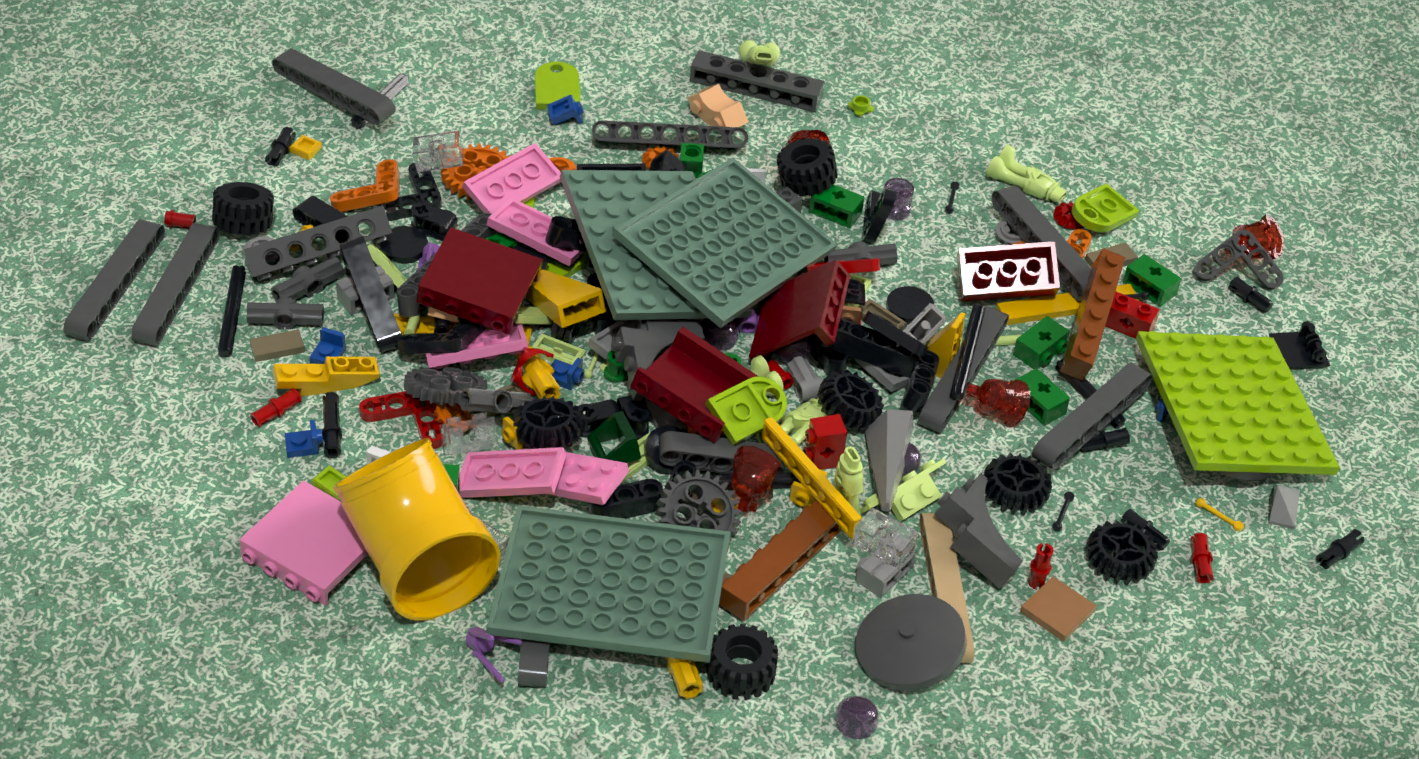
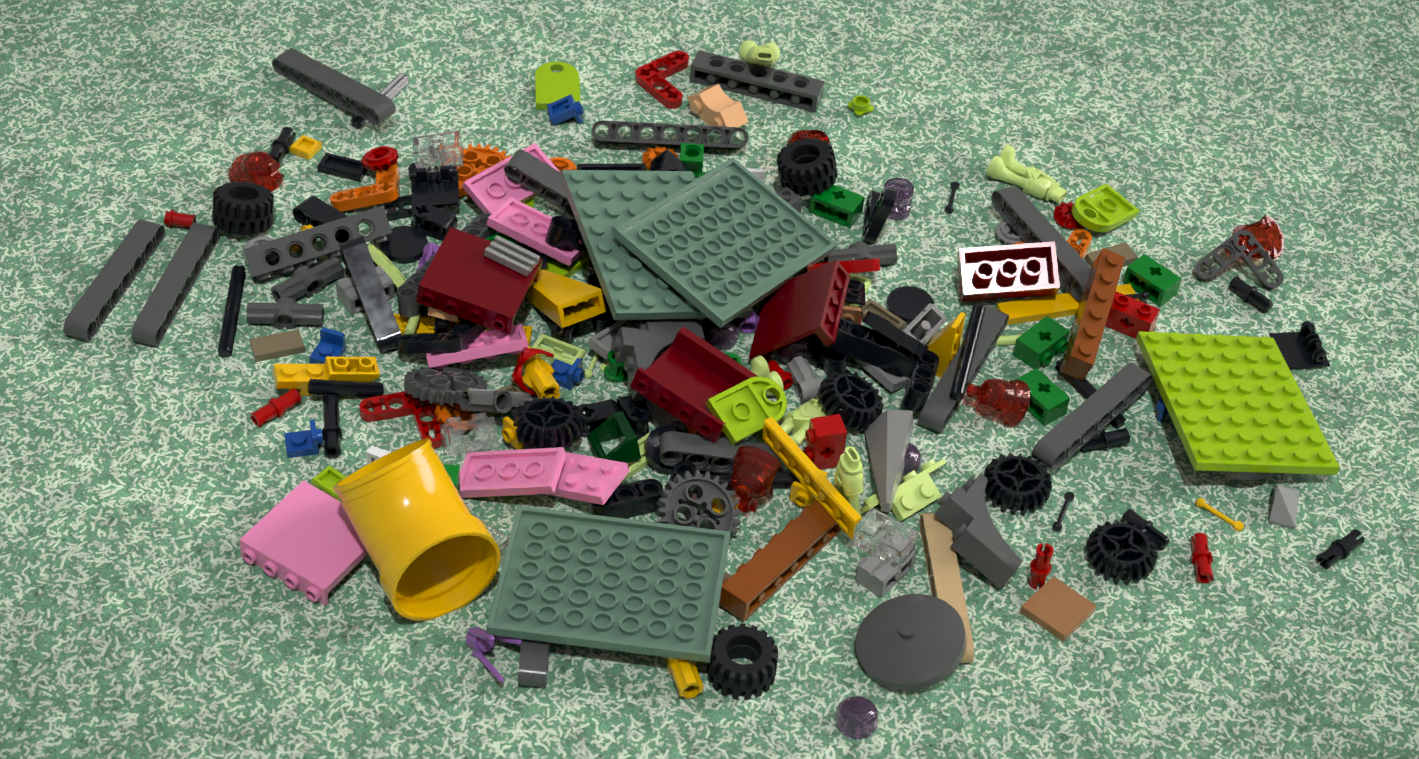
(256, 168): none -> clear red helmet
(342, 167): none -> black tile
(345, 388): none -> black axle
(380, 158): none -> red gear
(436, 187): none -> black hinge
(516, 256): none -> light grey tile
(532, 315): yellowish green tile -> none
(538, 178): none -> dark grey beam
(649, 77): none -> red beam

